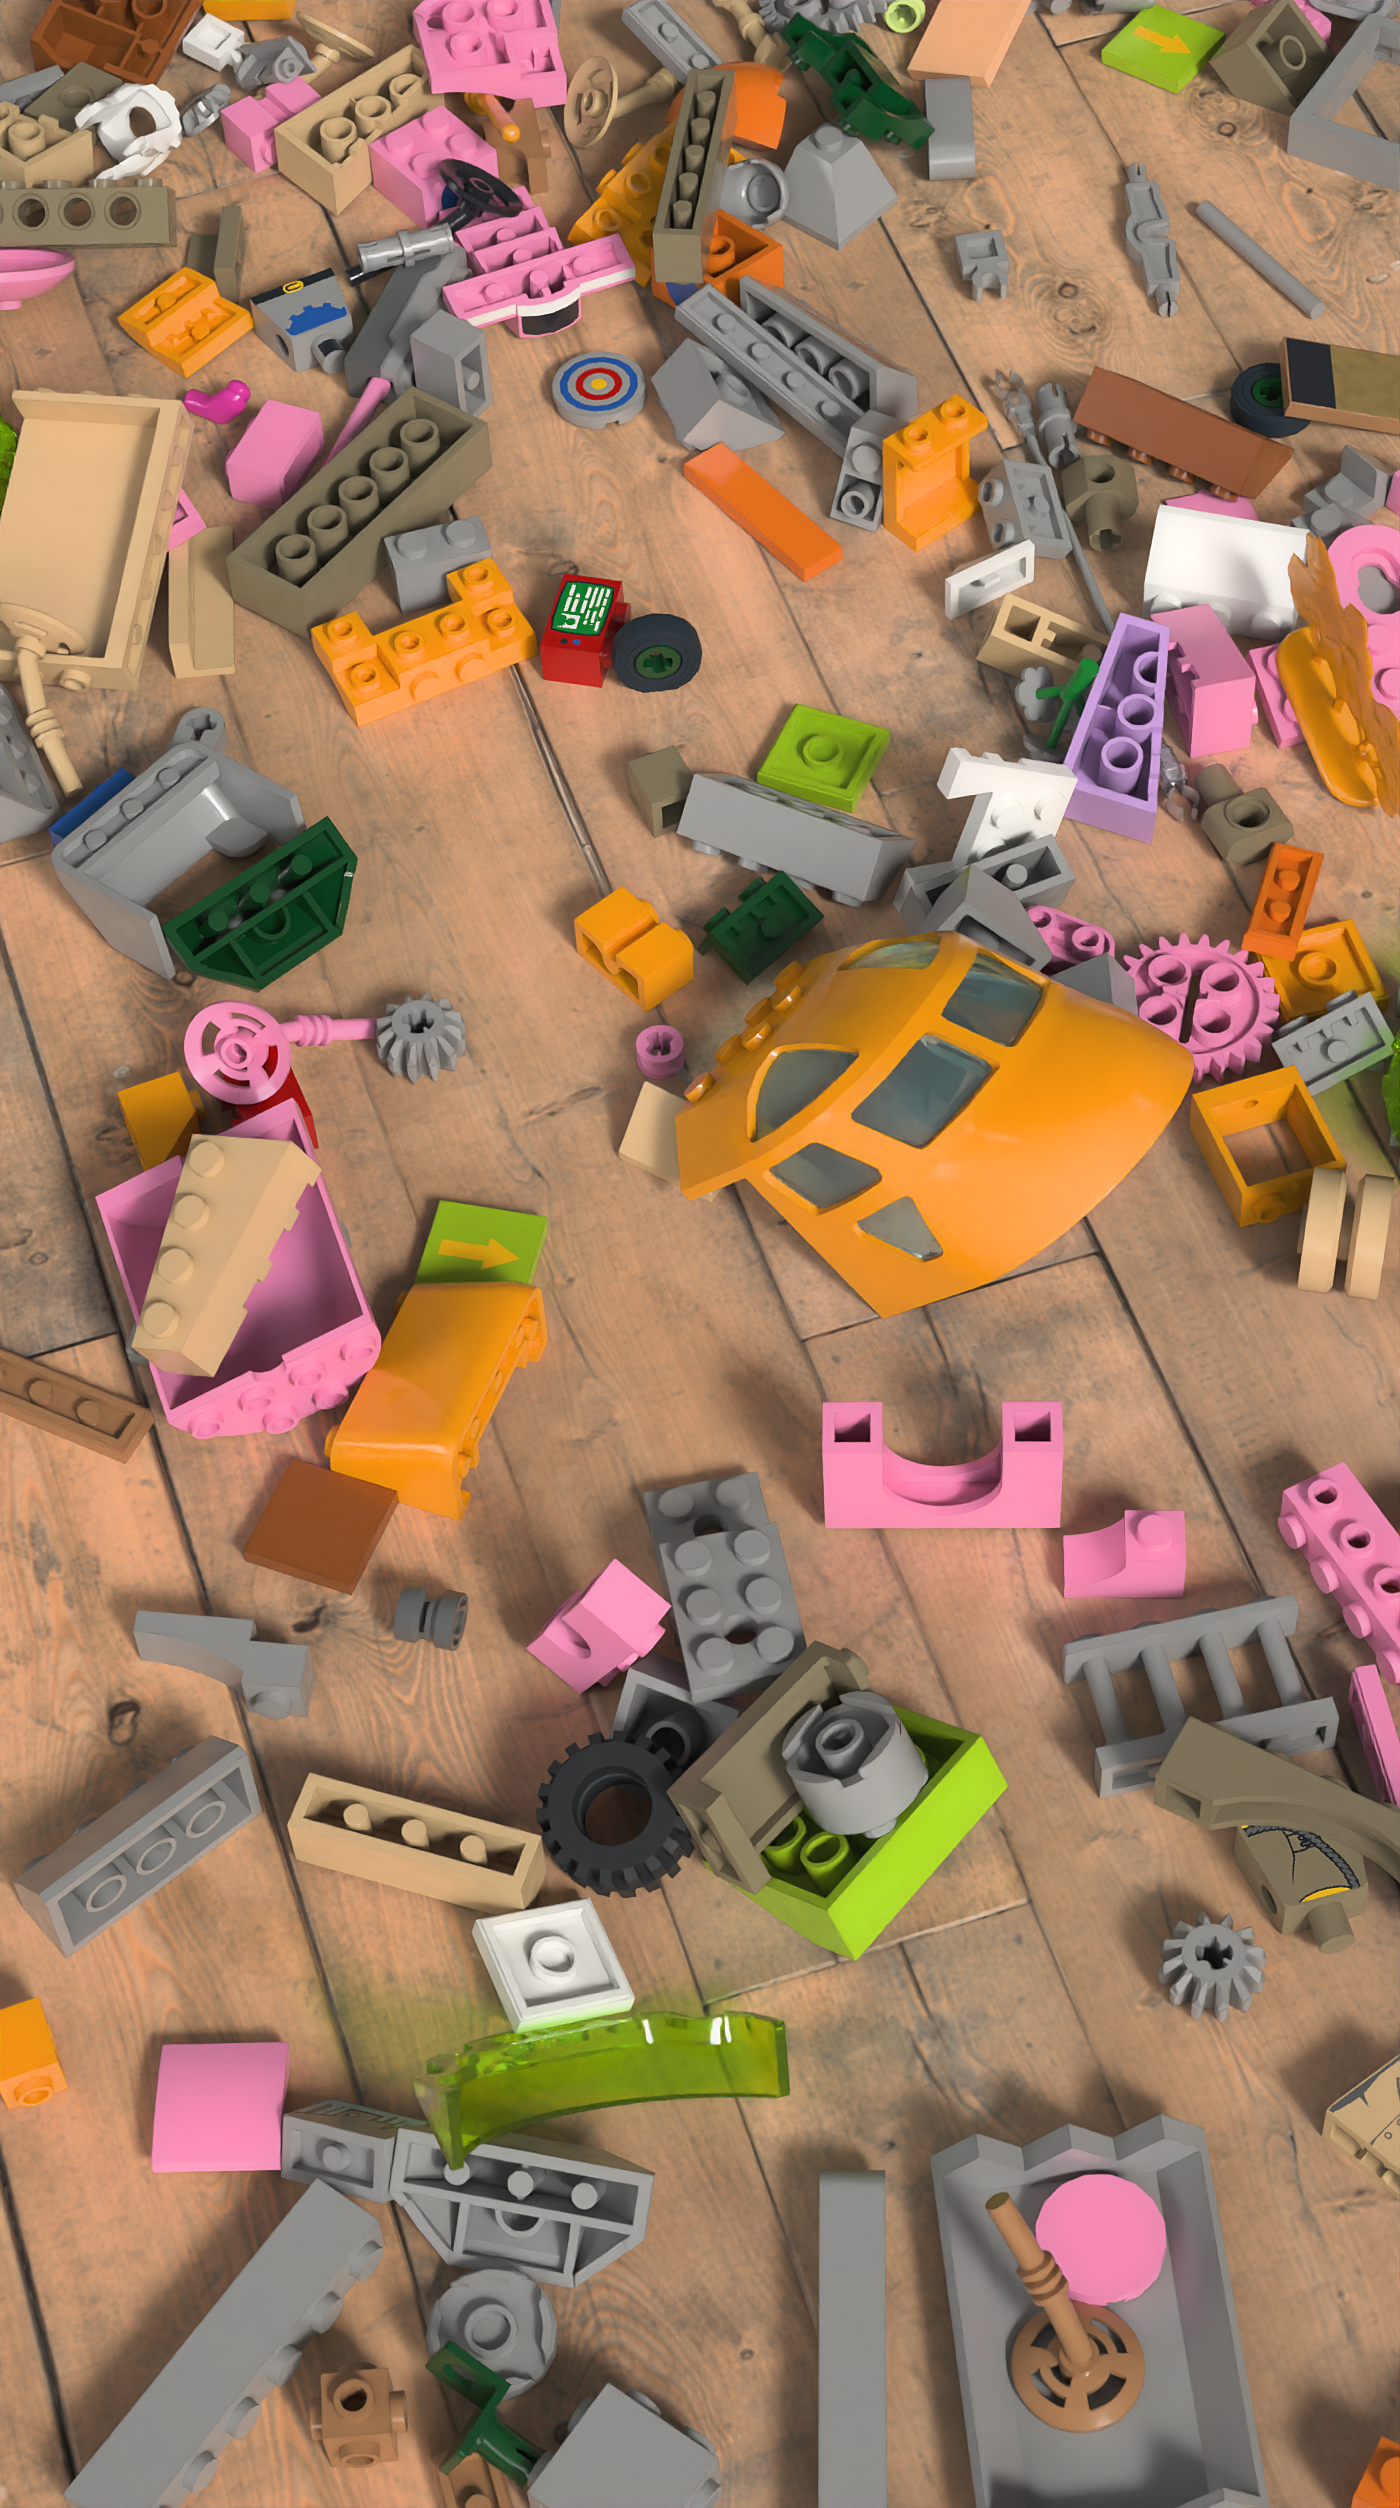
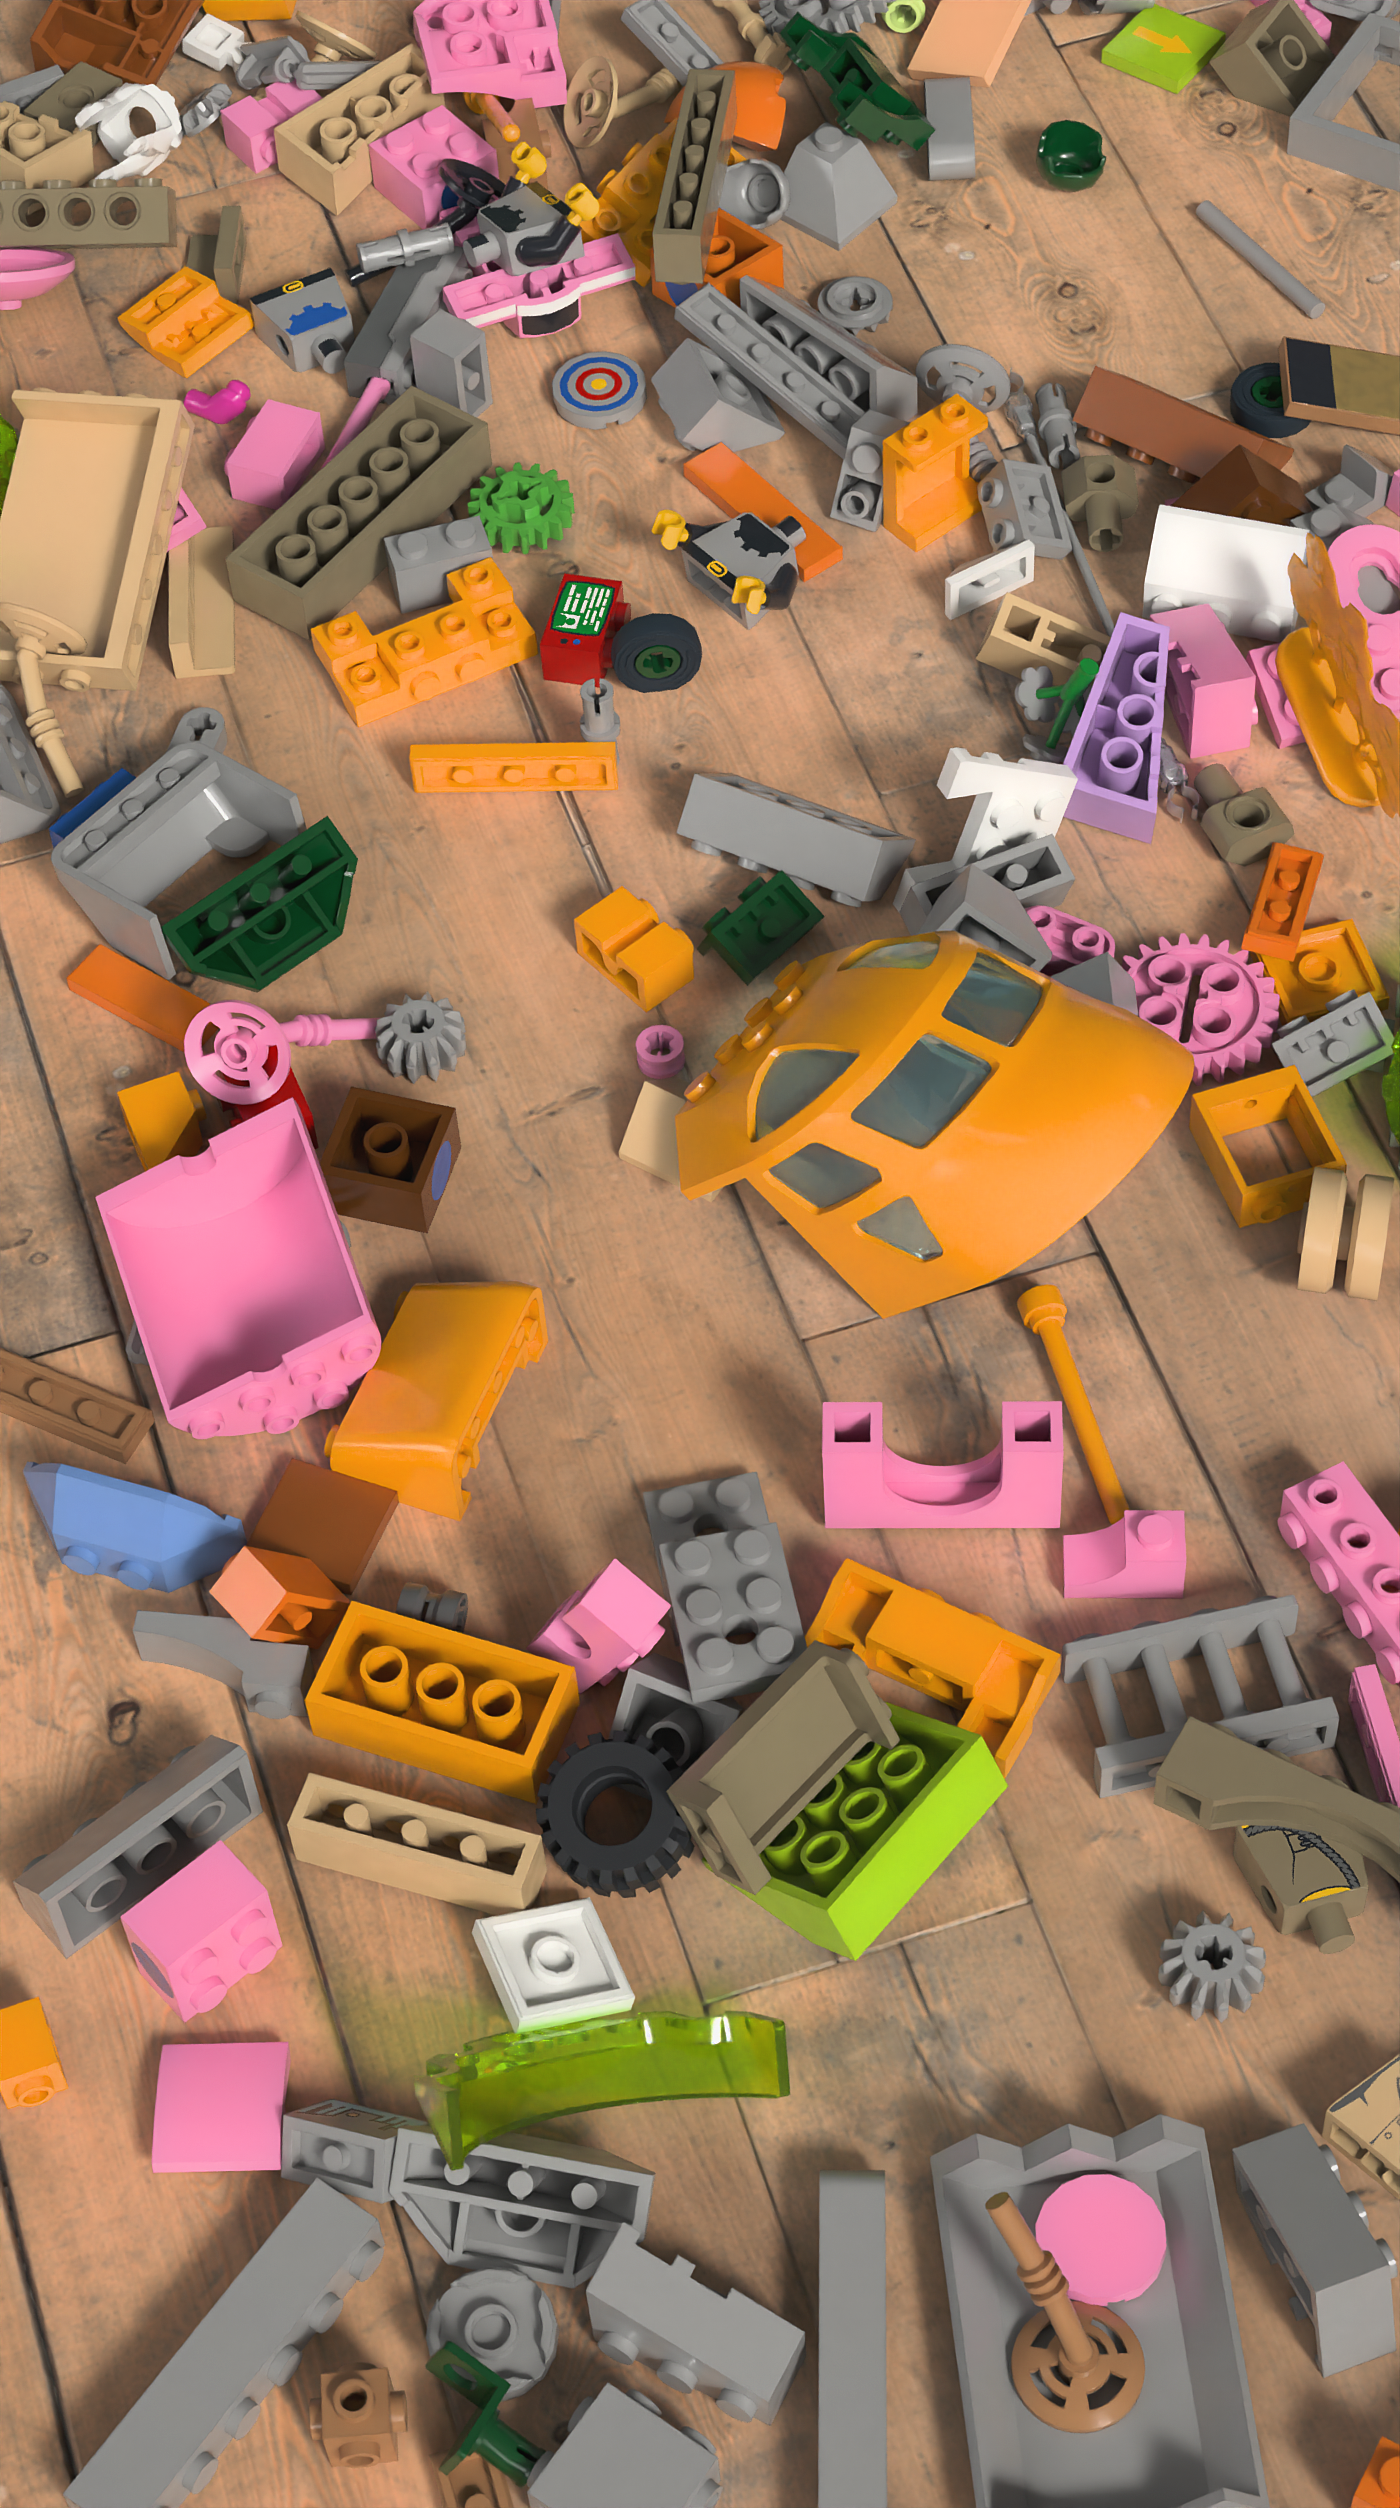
(129, 1528): none -> medium blue wedge
(138, 996): none -> orange tile
(202, 1931): none -> bright pink brick
(217, 1247): tan wedge -> none
(280, 1597): none -> orange brick
(329, 73): none -> light grey axle
(390, 1158): none -> reddish brown brick
(443, 1701): none -> light orange brick
(482, 1245): lime tile -> none
(514, 767): none -> light orange tile
(522, 507): none -> bright green gear
(528, 223): none -> torso
(599, 719): none -> light grey pin
(659, 788): dark tan brick -> none
(692, 2332): none -> light grey wedge
(737, 561): none -> torso
(824, 757): lime tile -> none
(854, 1765): light grey brick -> none
(870, 294): none -> light grey gear
(941, 1653): none -> light orange bracket
(968, 385): none -> light grey dish
(984, 261): light grey plate -> none
(1044, 1313): none -> light orange piece
(1070, 156): none -> dark green hair
(1144, 241): light grey piece -> none
(1247, 489): none -> reddish brown brick
(1321, 2245): none -> light grey wedge

